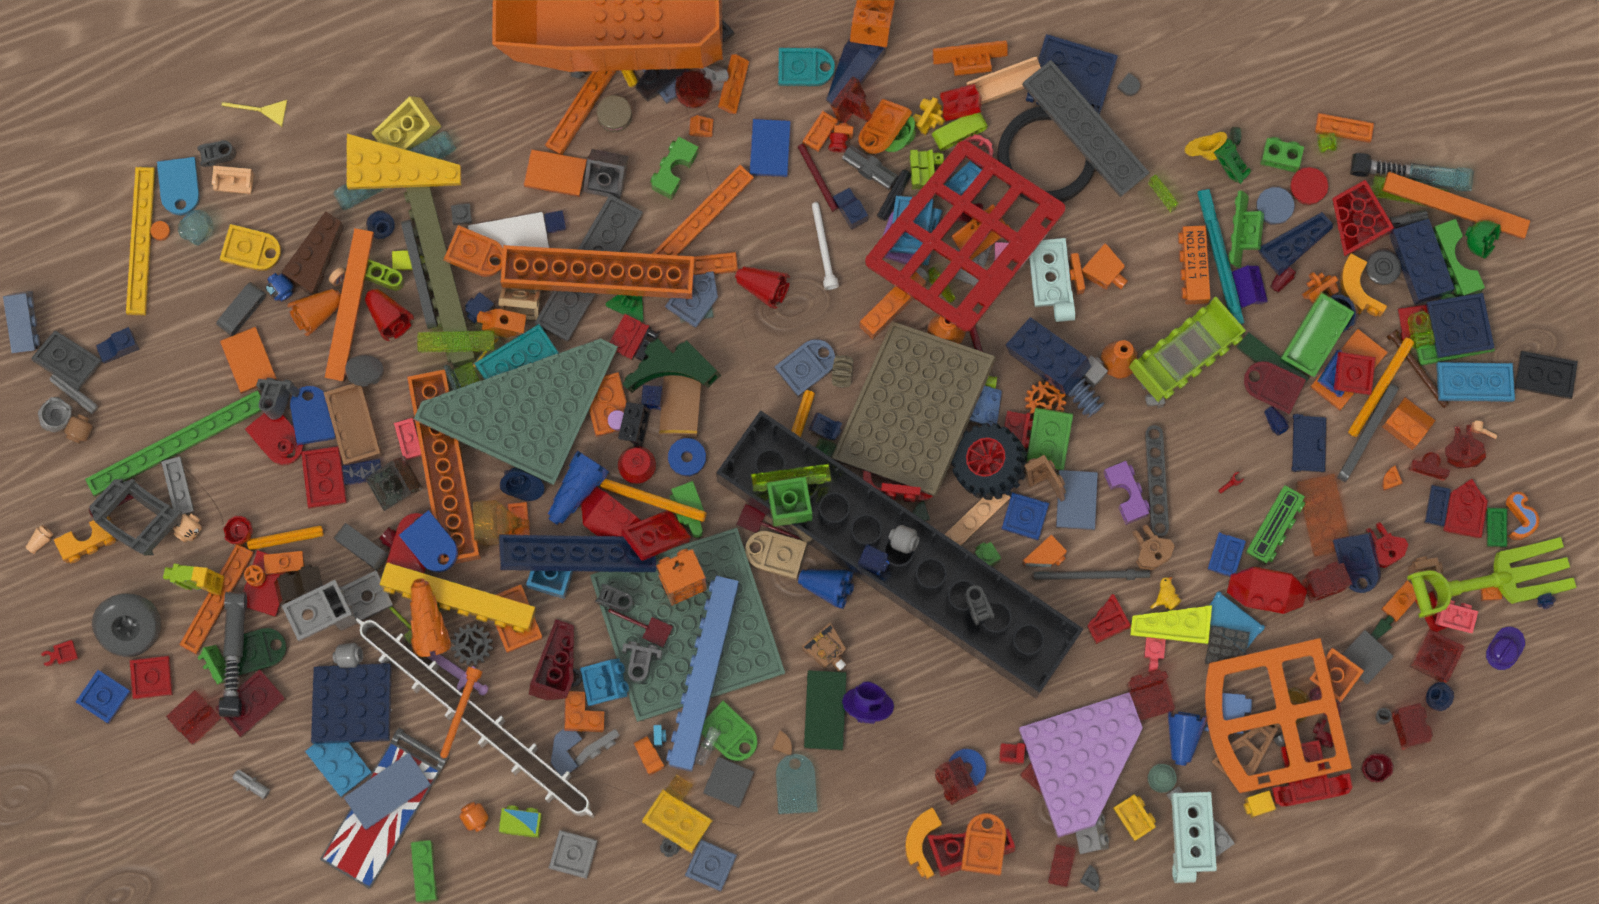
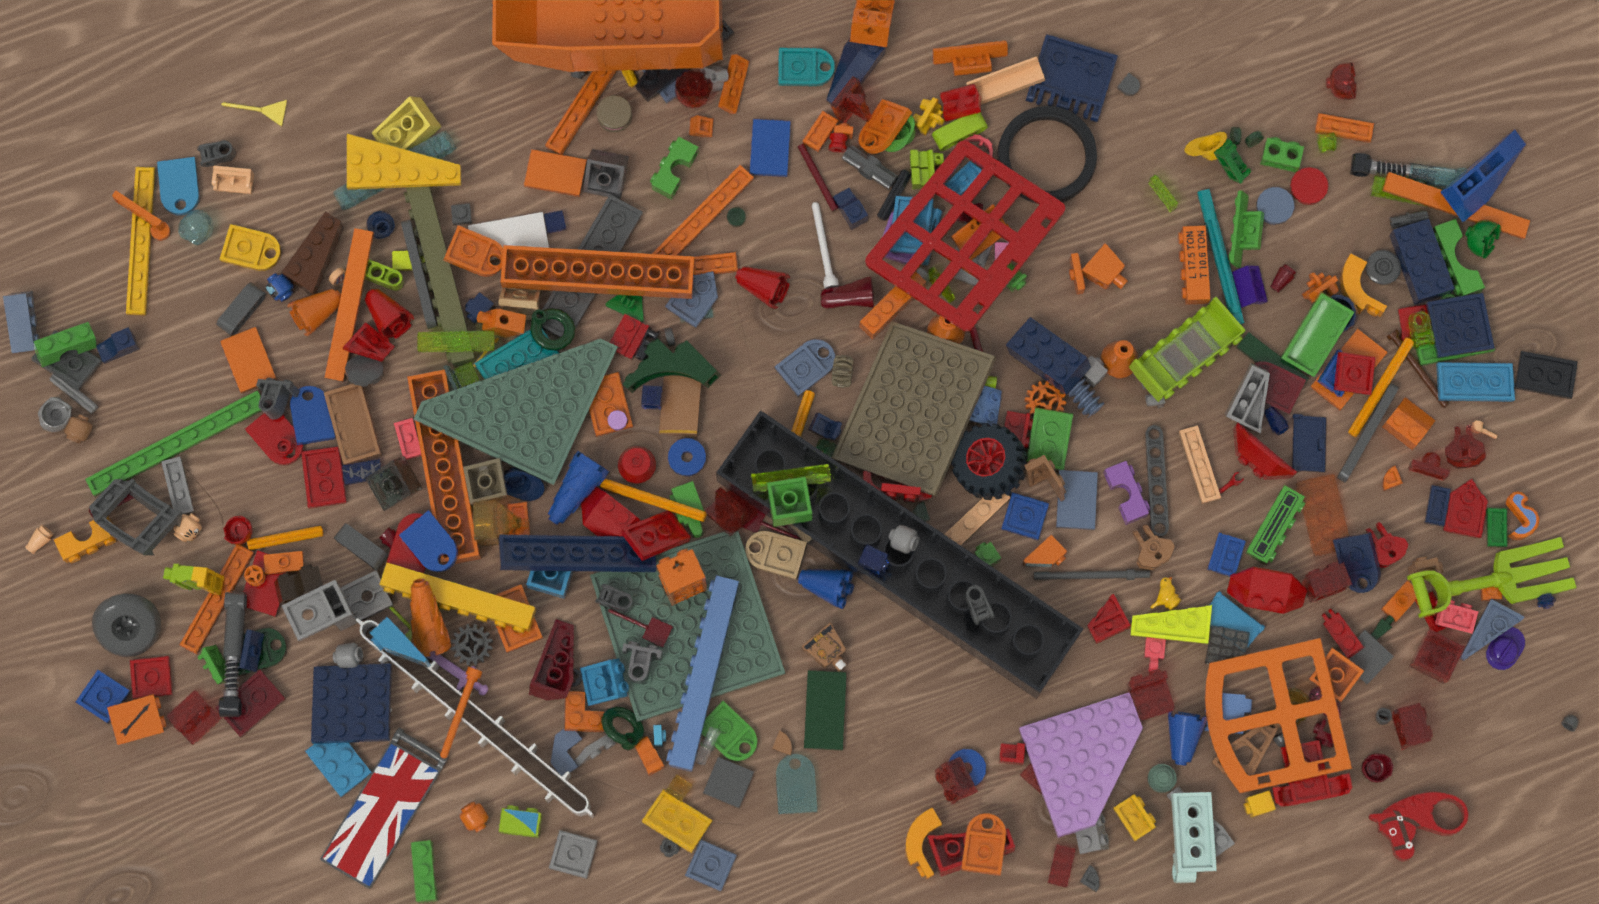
(53, 346): none -> bright green arch
(63, 653): red plate -> none
(136, 719): none -> orange brick
(138, 210): none -> orange tile
(251, 650): none -> dark blue plate
(251, 784): light grey axle -> none
(369, 344): none -> red wing
(387, 791): sand blue tile -> none
(391, 639): none -> dark azure slope
(485, 481): none -> dark tan slope
(556, 314): none -> dark green piece
(628, 740): none -> dark green piece
(634, 423): black bracket -> none
(669, 337): none -> dark grey tile
(730, 511): none -> clear red bracket
(736, 217): none -> clear green tile
(856, 293): none -> dark red piece
(868, 703): dark purple helmet -> none
(1017, 281): none -> bright green bracket
(1059, 291): light aqua hinge -> none
(1085, 128): dark grey plate -> none
(1199, 464): none -> light nougat plate
(1250, 398): none -> light grey wedge
(1254, 139): none -> clear green tile
(1259, 457): none -> red wedge
(1290, 246): dark blue wing -> none
(1342, 81): none -> clear red cylinder
(1342, 634): none -> red hinge
(1360, 218): red wedge -> none
(1405, 816): none -> red animal
(1440, 696): dark blue plate -> none
(1482, 178): none -> blue wedge
(1493, 622): none -> sand blue wing
(1570, 723): none -> dark grey hinge

